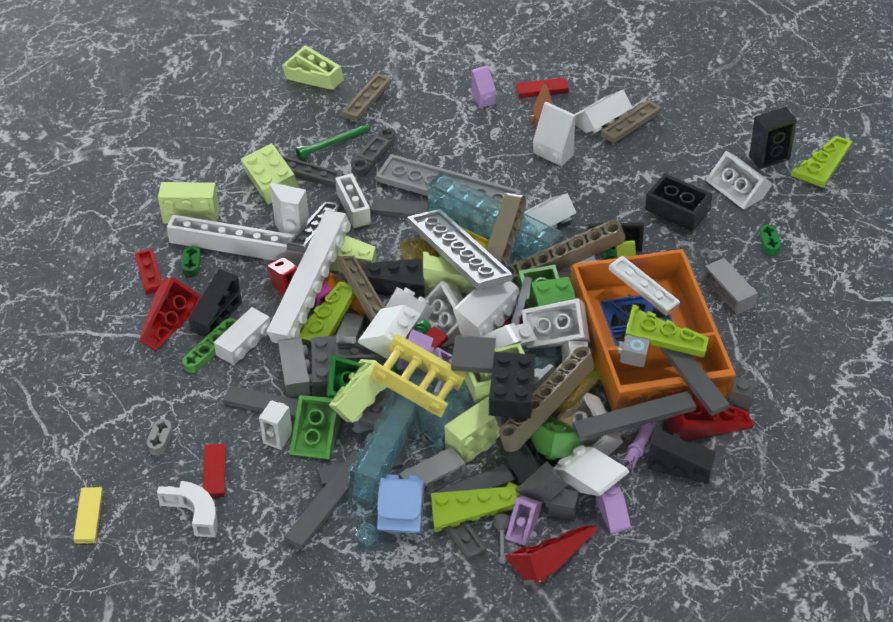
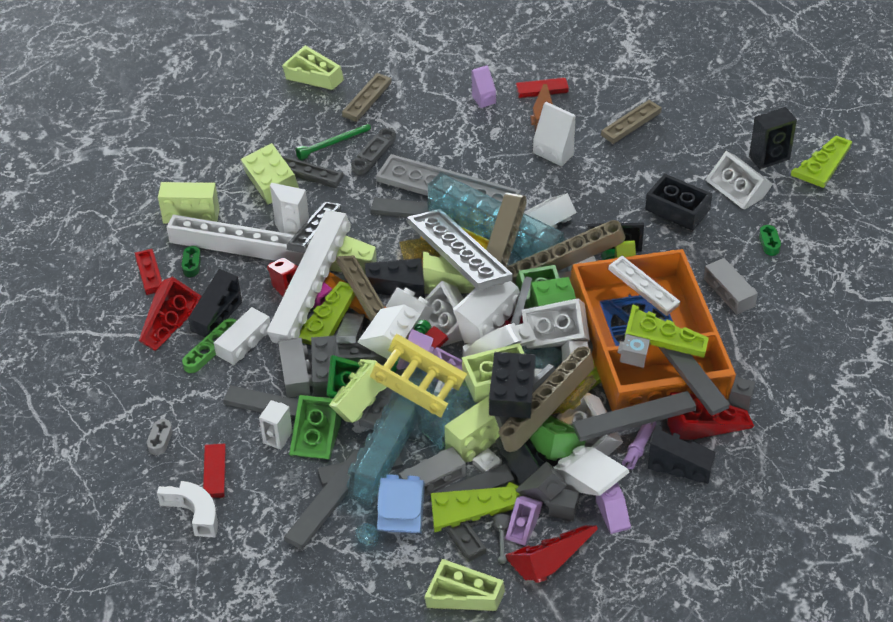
(88, 515): light yellow tile -> none
(353, 200): white brick -> none
(463, 589): none -> yellowish green wedge
(473, 354): dark grey tile -> none
(487, 461): none -> white plate
(603, 112): white slope -> none

